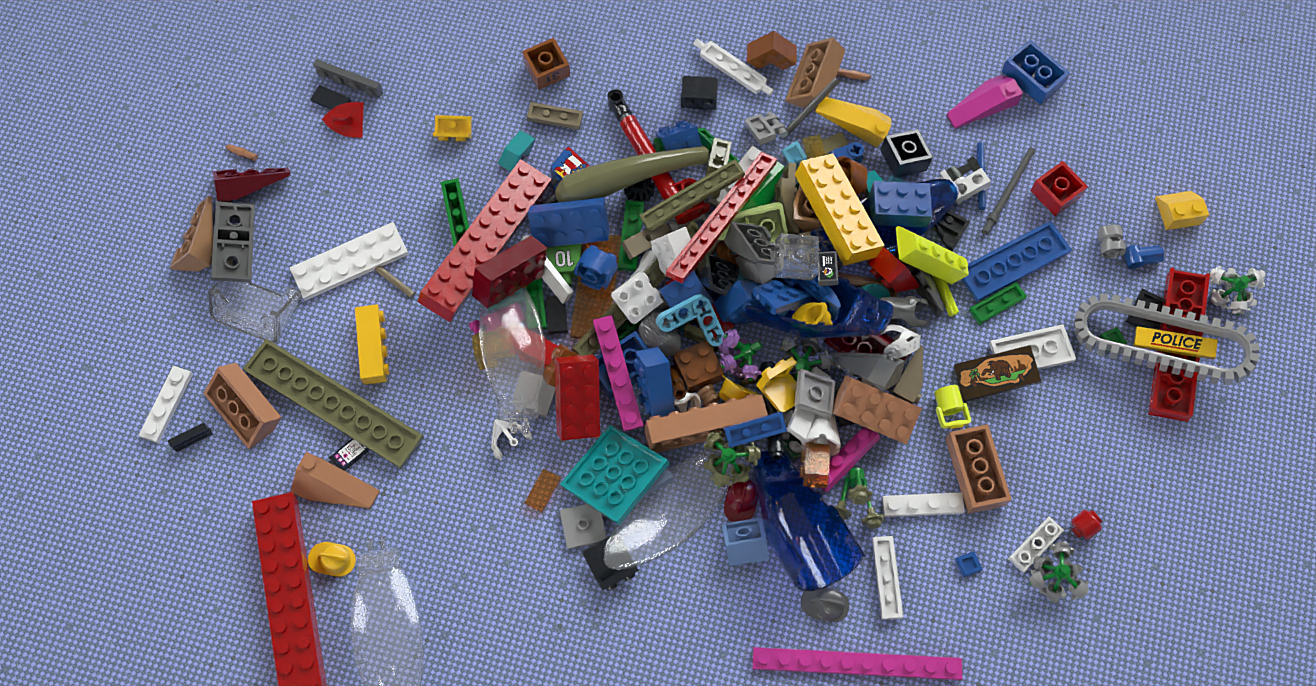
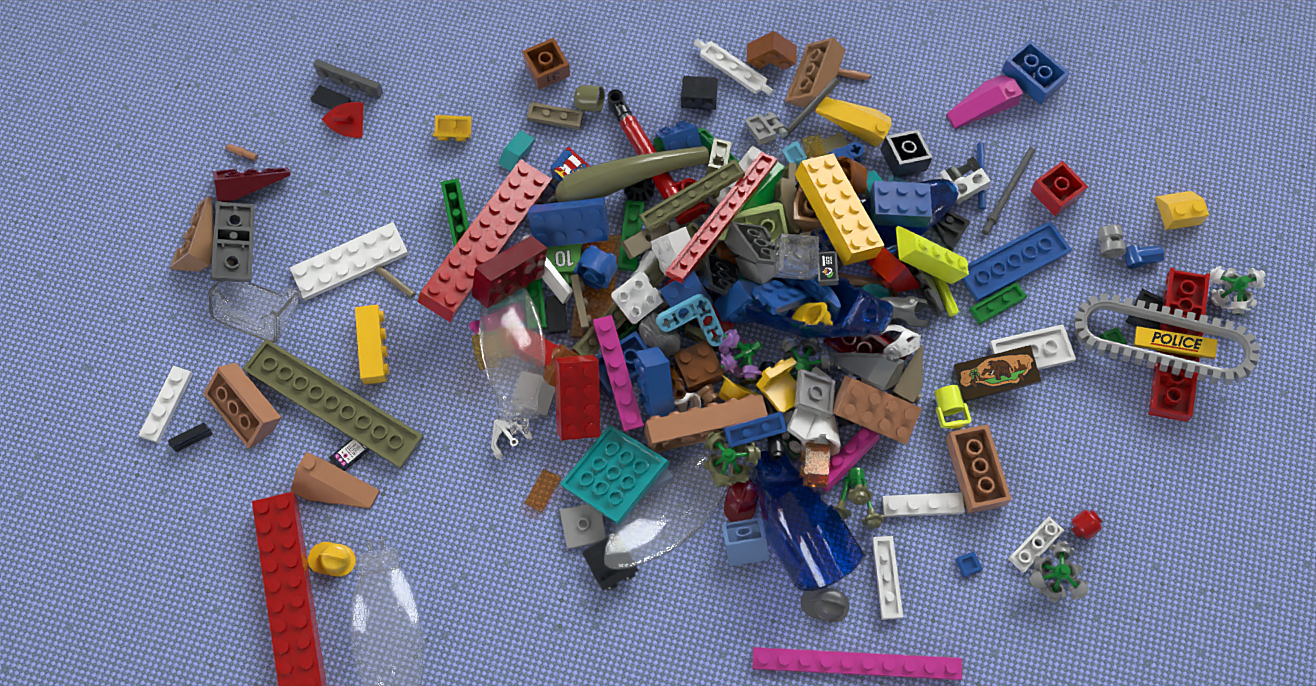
(581, 303): none -> dark tan plate
(586, 98): none -> olive helmet

